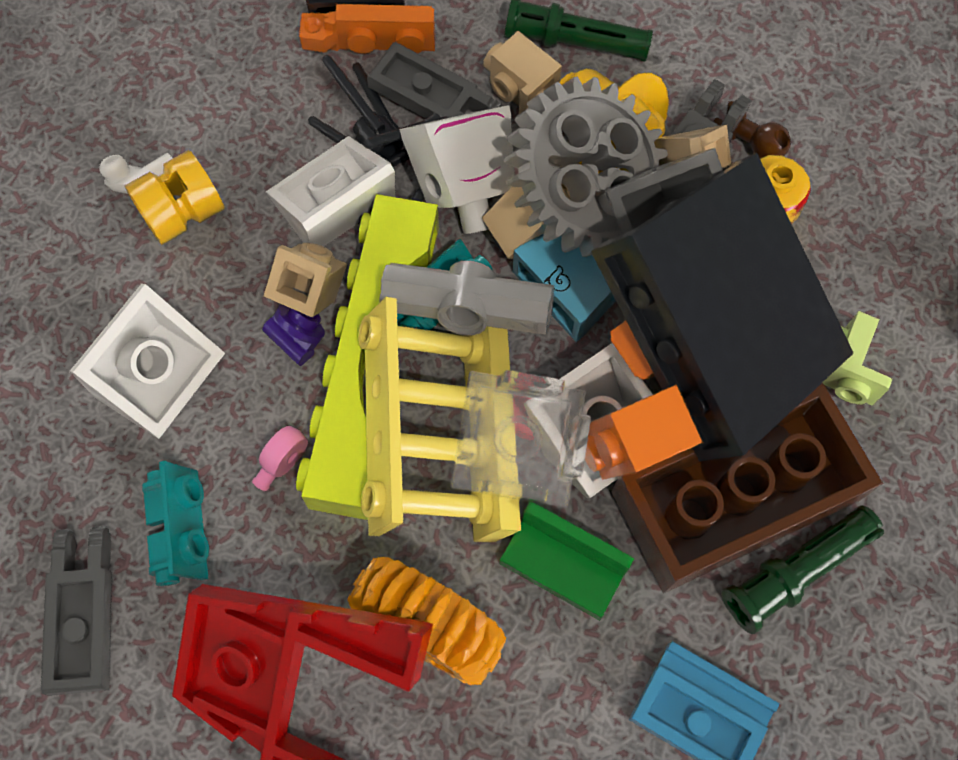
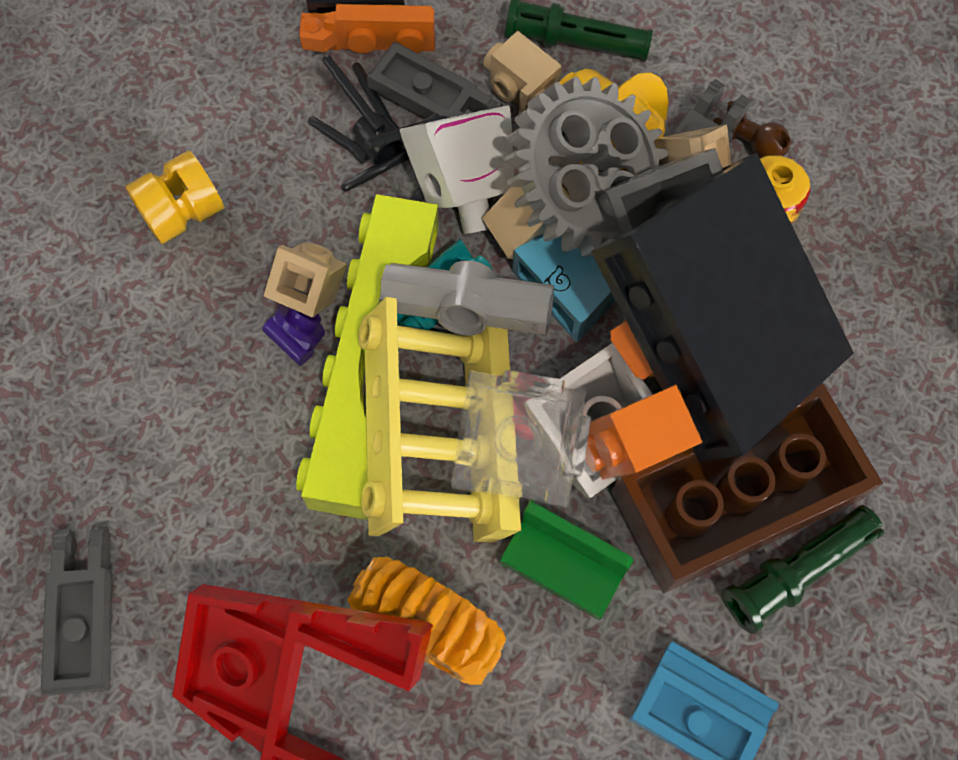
(119, 174): white arm -> none
(147, 362): white slope -> none
(175, 499): teal hinge -> none
(280, 456): bright pink piece -> none
(333, 191): white slope -> none
(852, 380): yellowish green bracket -> none

